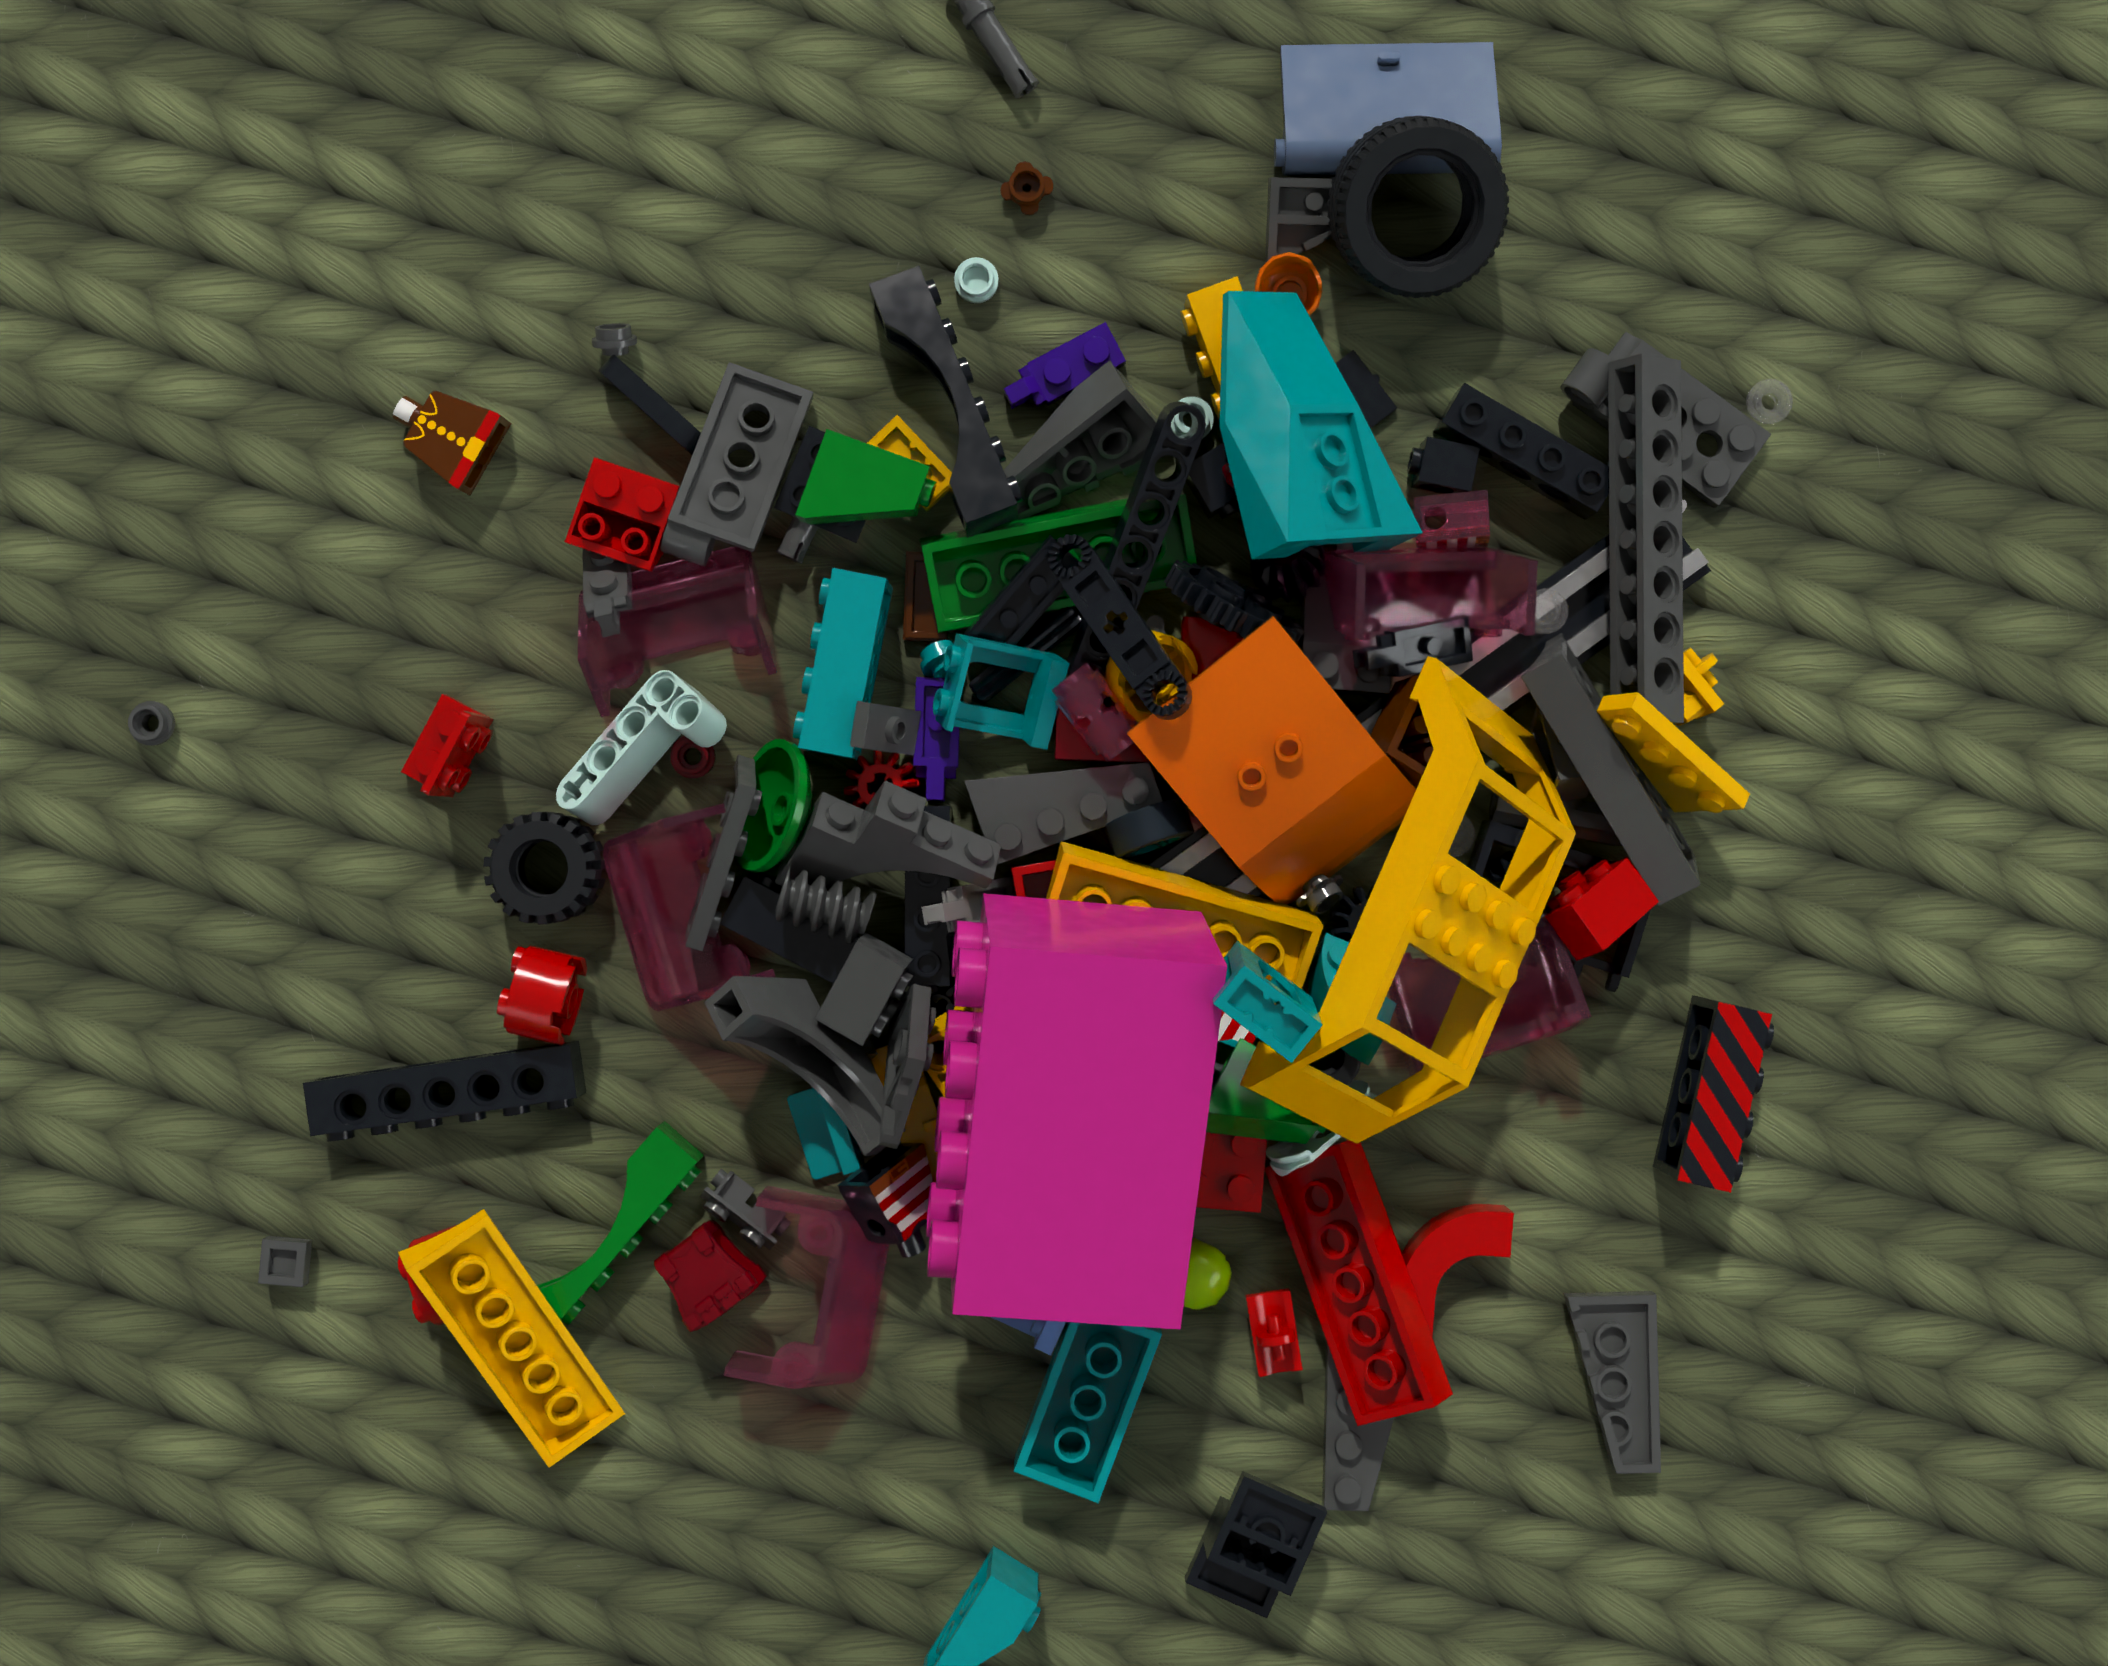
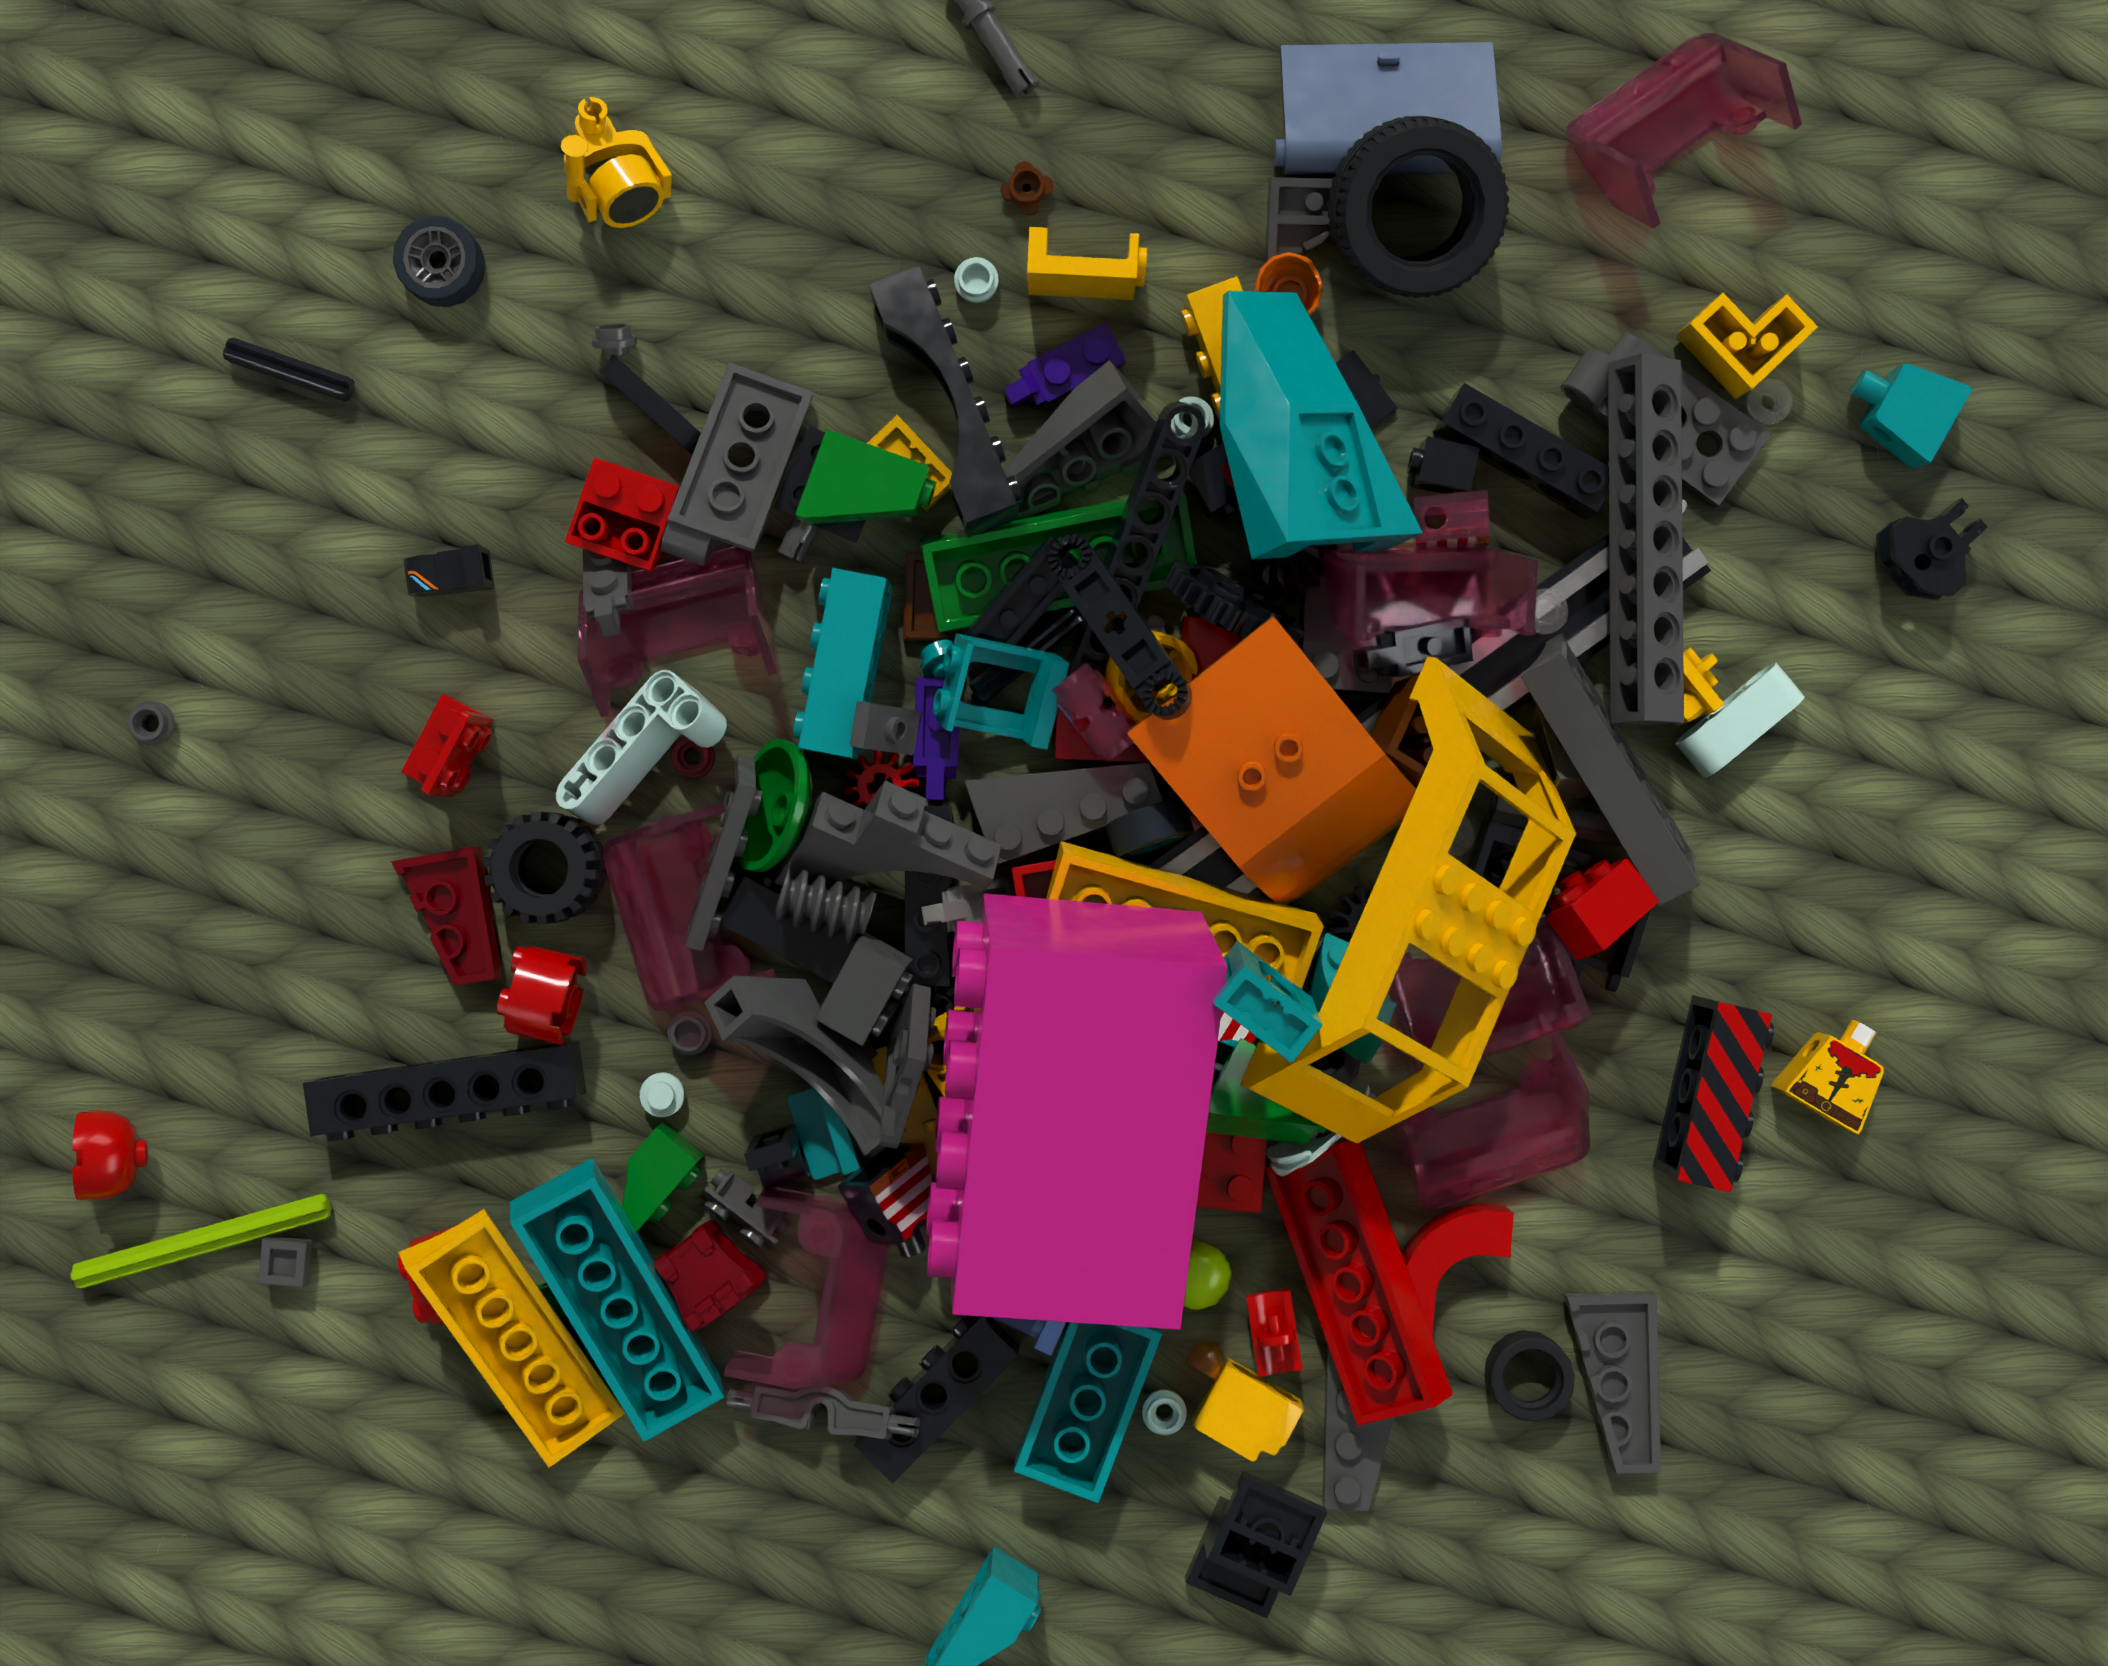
(105, 1155): none -> red cylinder
(201, 1241): none -> lime axle
(288, 369): none -> black axle
(428, 241): none -> wheel
(449, 572): none -> black leg
(452, 436): reddish brown torso -> none
(457, 909): none -> dark red wing
(616, 1299): none -> teal brick
(623, 188): none -> yellow piece
(662, 1094): none -> light aqua plate
(690, 1032): none -> dark grey plate
(778, 1156): none -> black plate
(844, 1414): none -> dark grey piece
(963, 1386): none -> black brick
(1083, 275): none -> yellow panel
(1166, 1425): none -> light aqua plate
(1206, 1358): none -> clear orange hinge
(1247, 1412): none -> yellow piece
(1321, 893): dark grey plate -> none
(1500, 1137): none -> clear pink windscreen
(1548, 1404): none -> black tyre
(1669, 758): yellow wing -> none
(1673, 105): none -> clear pink windscreen
(1740, 720): none -> light aqua beam
(1744, 351): none -> yellow brick
(1834, 1077): none -> yellow torso
(1910, 410): none -> teal torso
(1927, 552): none -> black hinge

